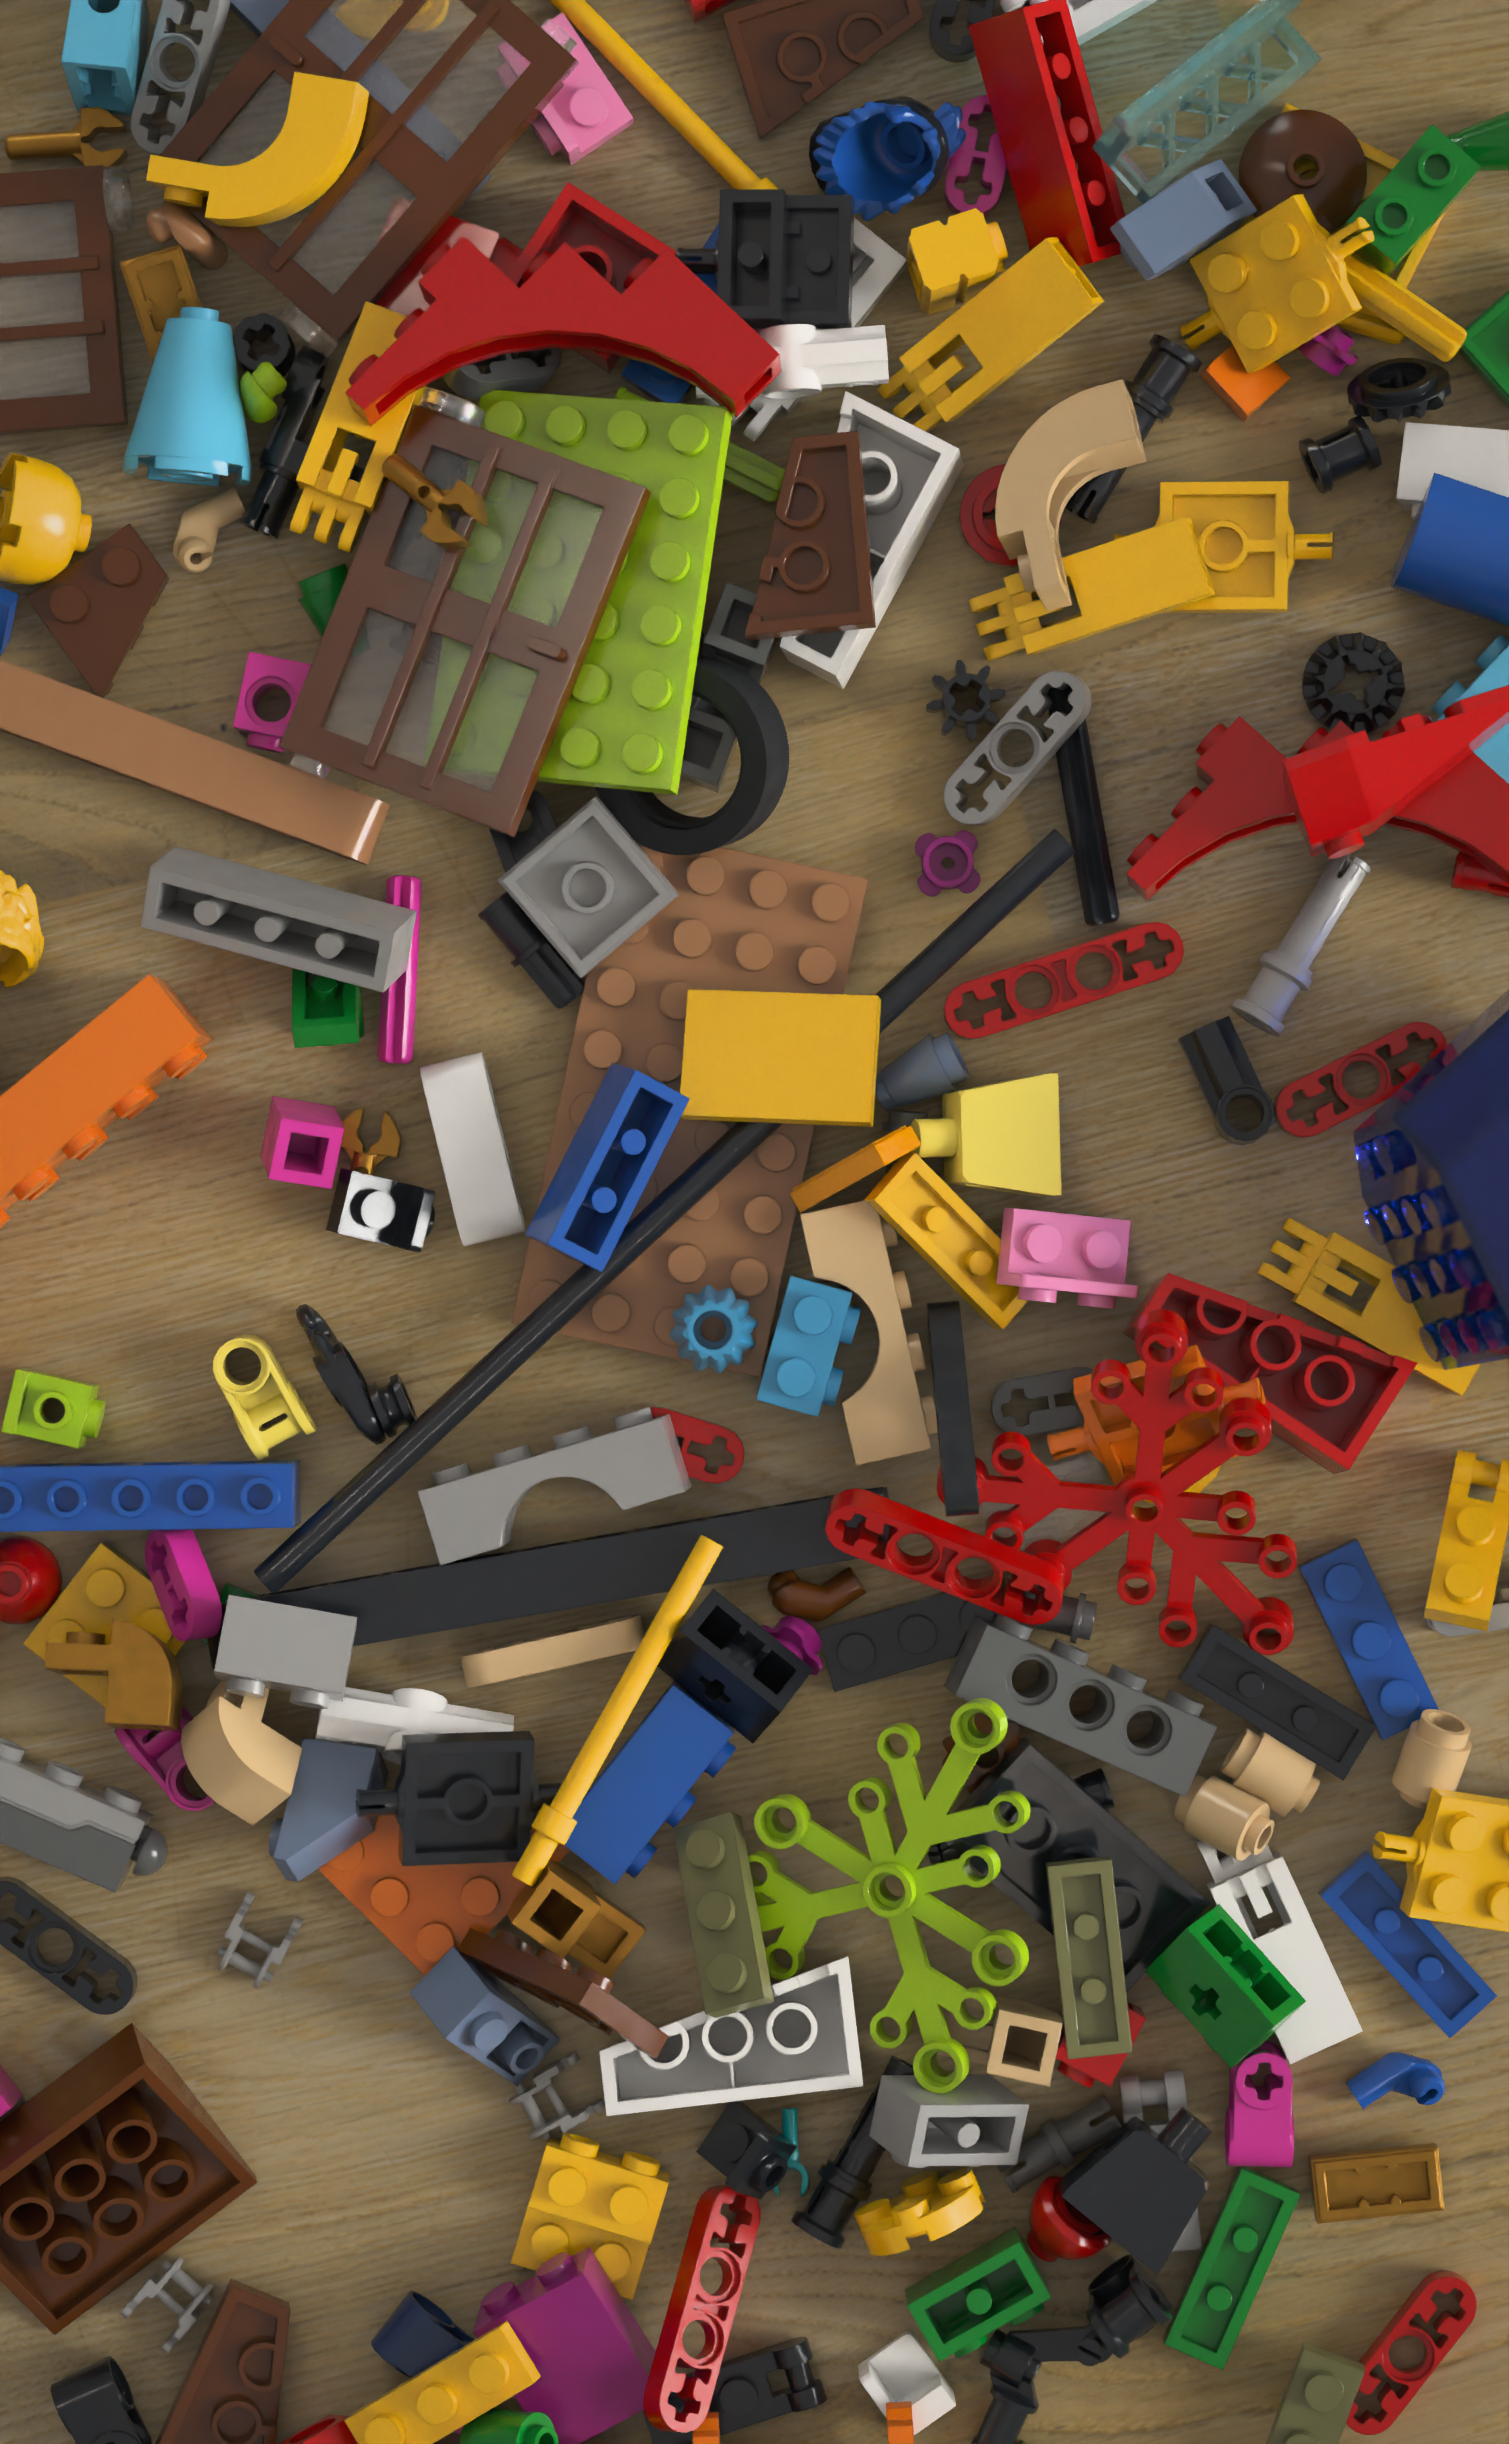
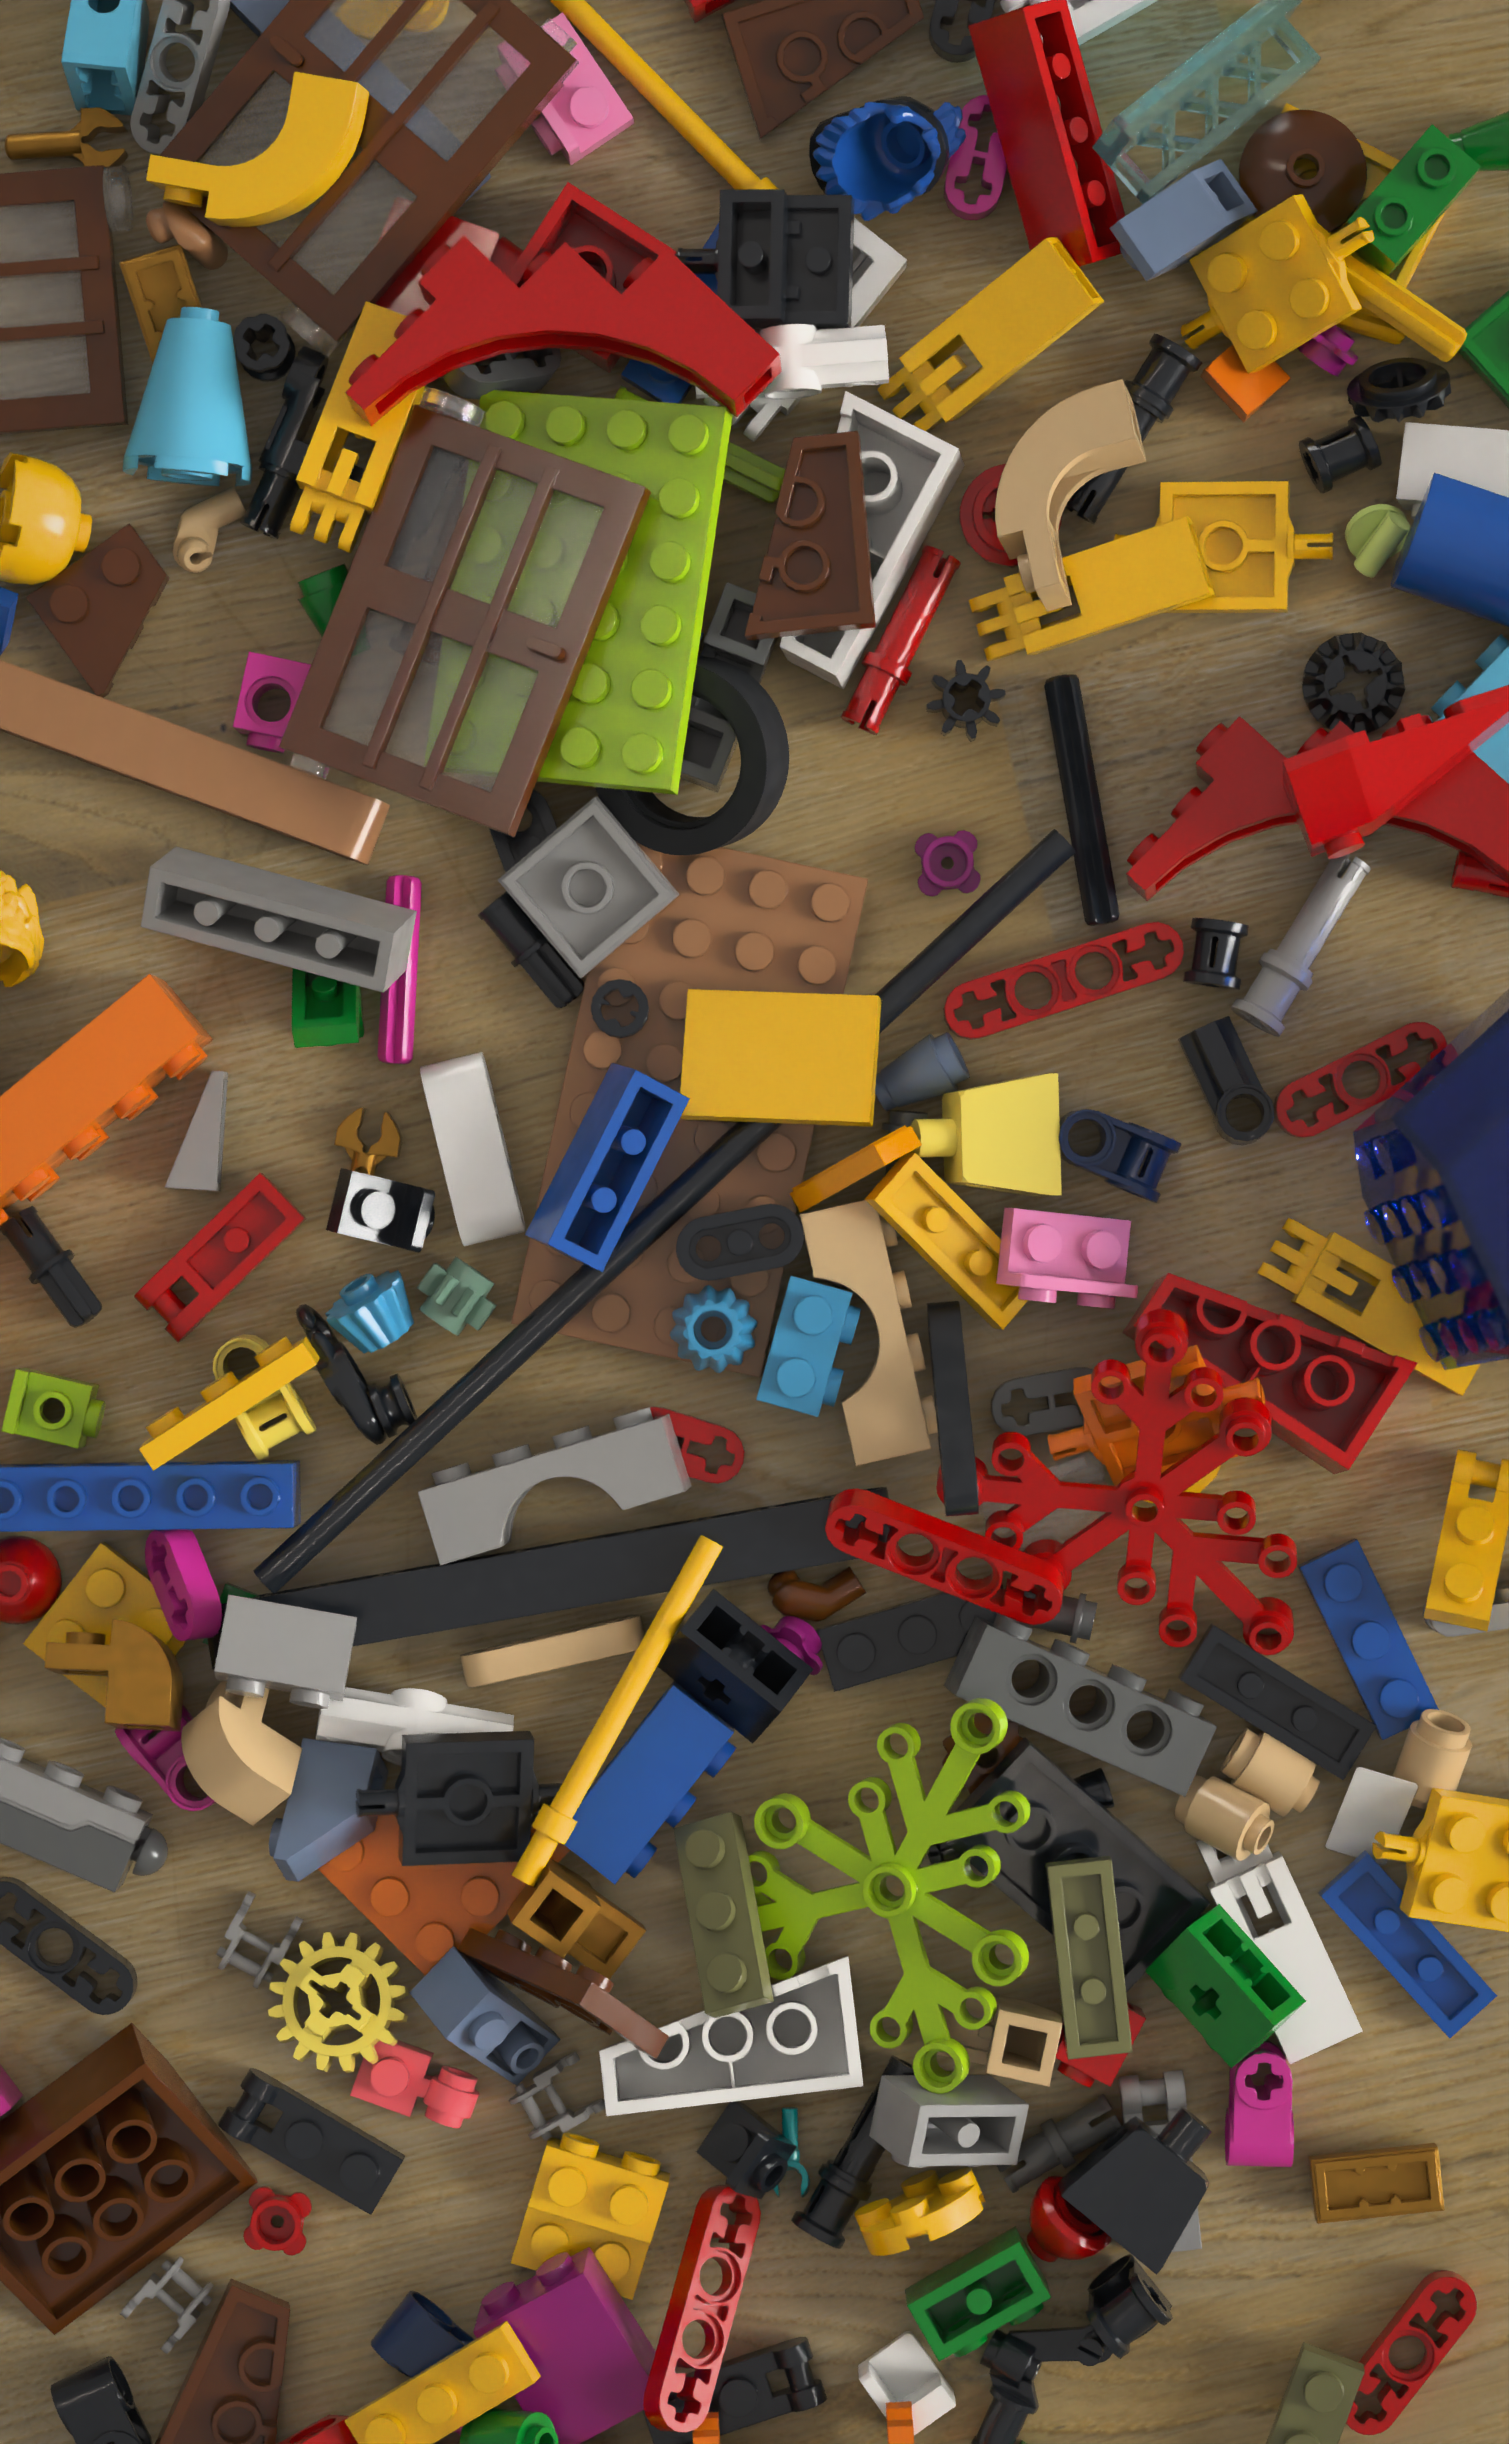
(52, 1268): none -> black axle
(201, 1153): none -> light grey piece
(221, 1255): none -> red plate
(227, 1399): none -> yellow plate
(259, 390): lime arm -> none
(262, 2232): none -> red plate
(302, 1142): dark pink brick -> none
(313, 2141): none -> black plate
(318, 2025): none -> light yellow gear
(372, 1311): none -> dark azure piece
(402, 2078): none -> coral plate
(436, 501): pearl gold bar -> none
(456, 1296): none -> sand green gear
(612, 1026): none -> black bush
(739, 1242): none -> black plate
(890, 661): none -> red pin
(954, 259): yellow brick -> none
(1038, 703): light grey beam -> none
(1121, 1153): none -> dark blue piece
(1228, 937): none -> black bush
(1231, 2267): green plate -> none
(1370, 1805): none -> white sticker
(1375, 536): none -> yellowish green plate
(1400, 2074): blue arm -> none

